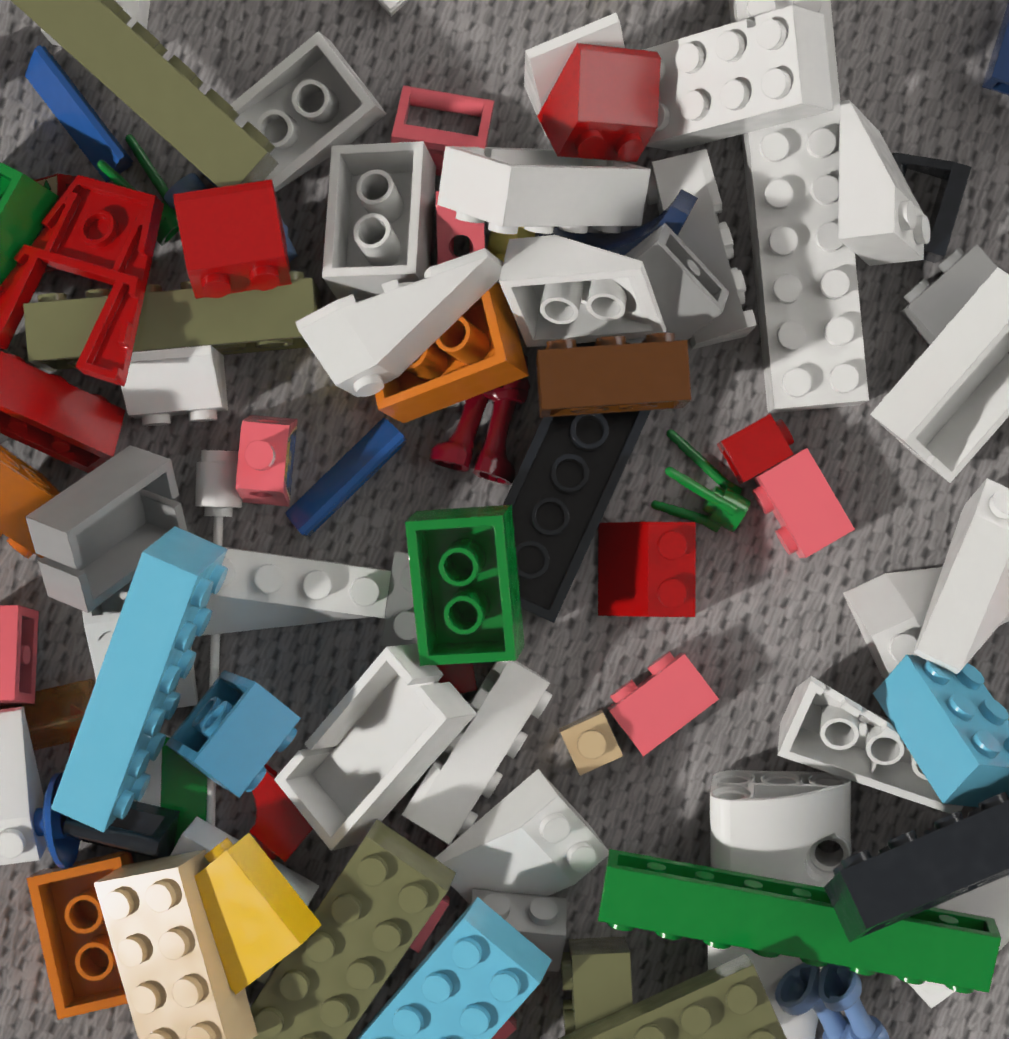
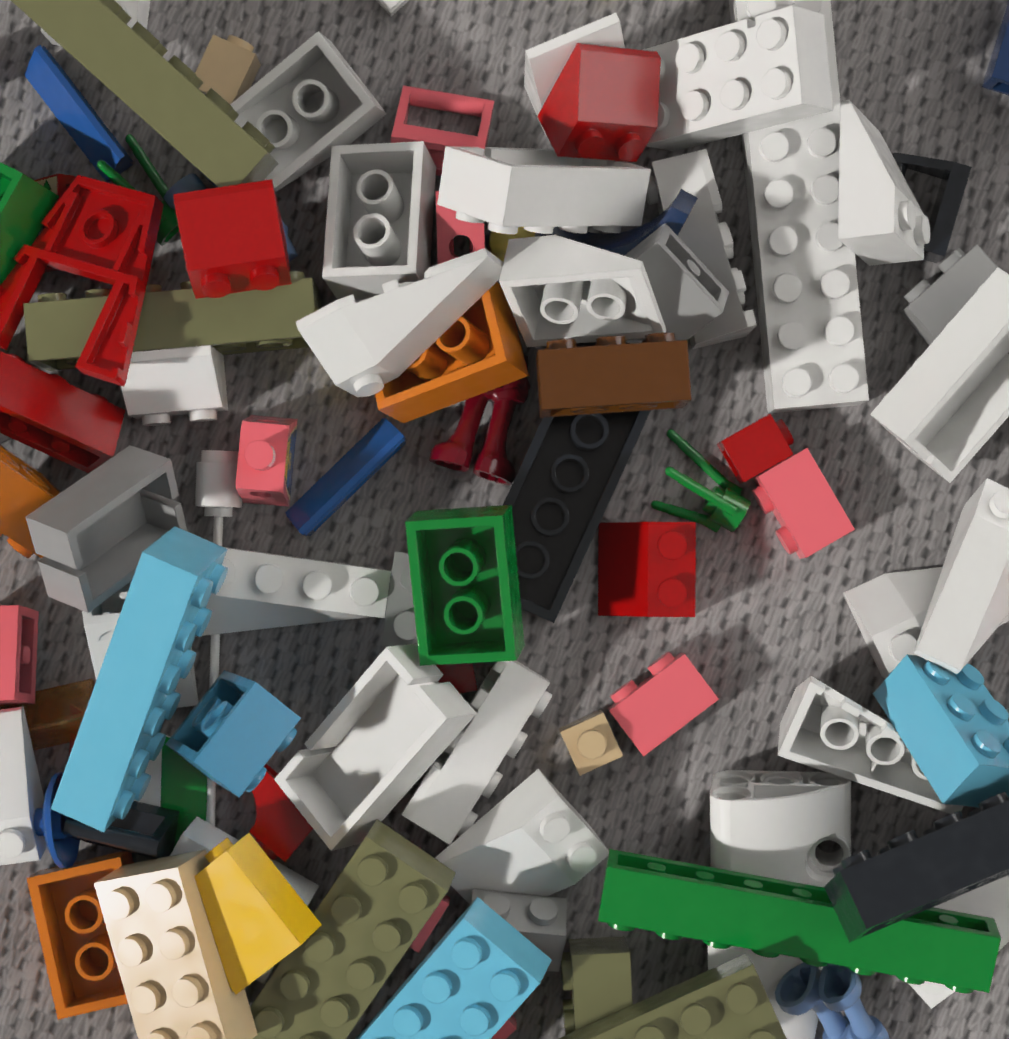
(228, 67): none -> tan brick

